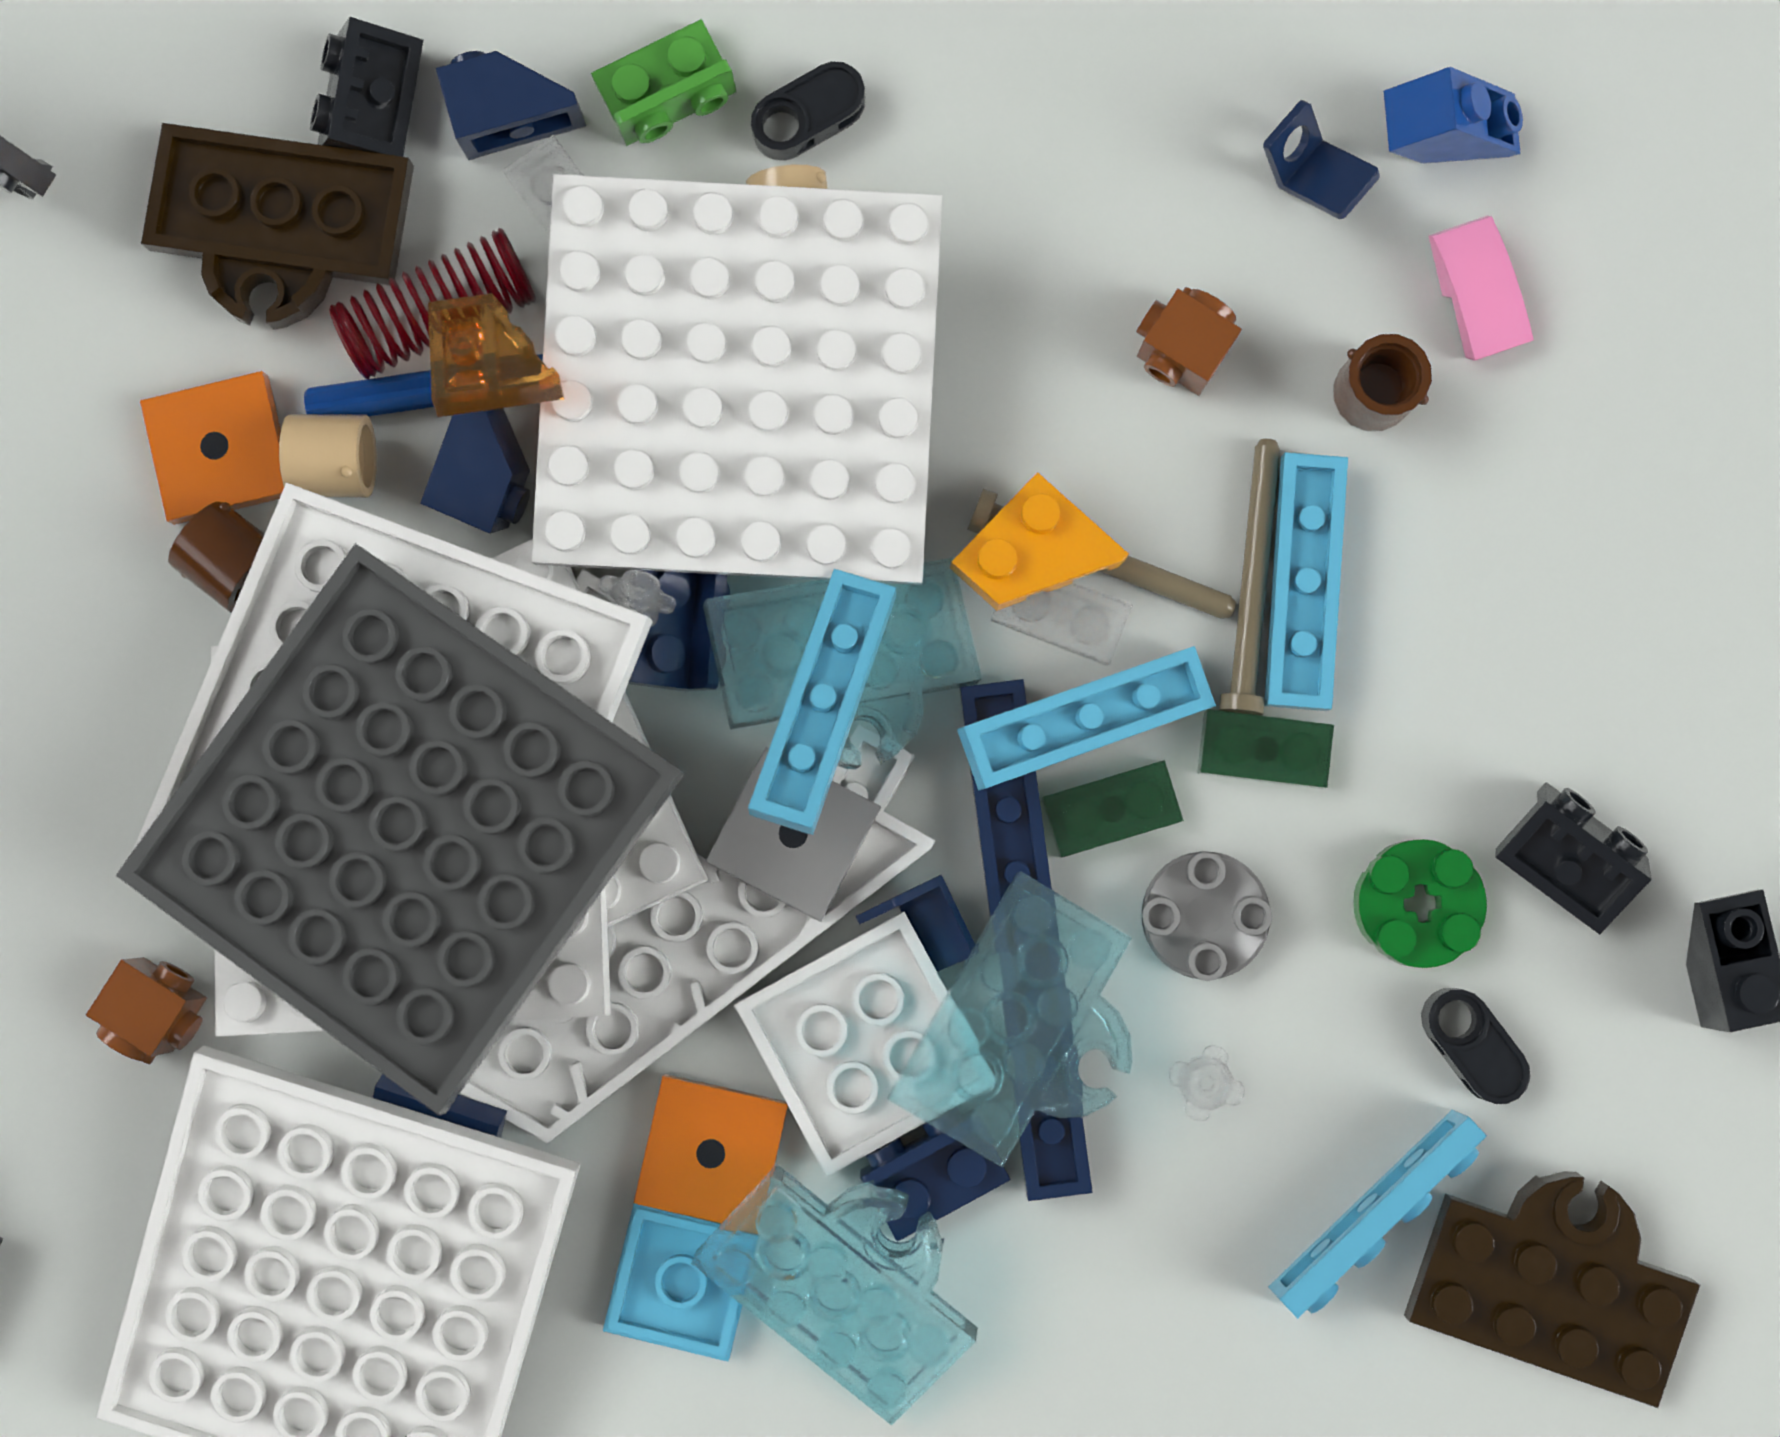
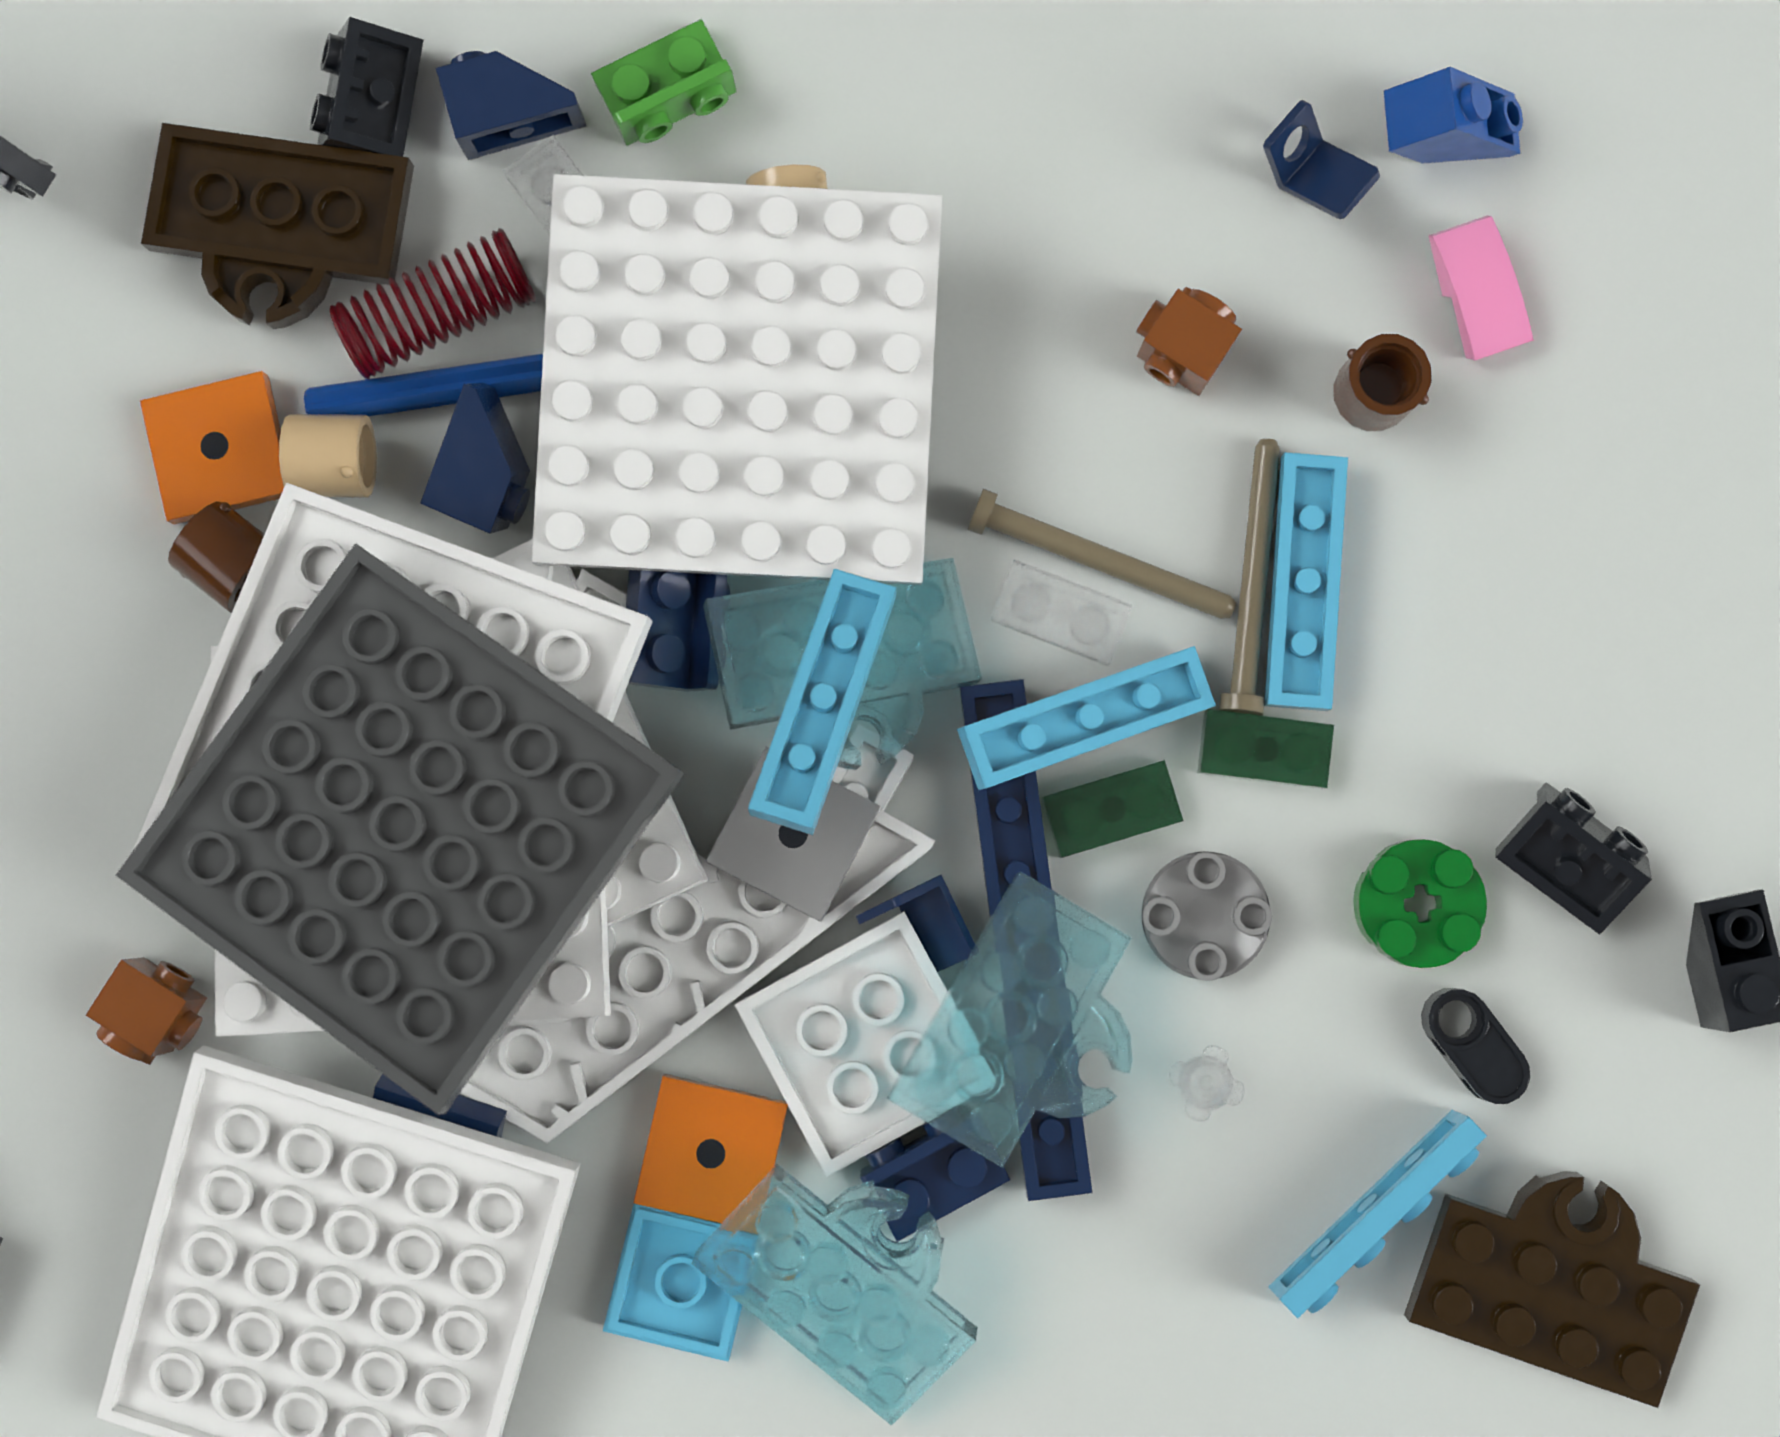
(483, 359): clear orange wing -> none
(639, 593): clear plate -> none
(820, 101): black piece -> none
(1034, 547): light orange wing -> none

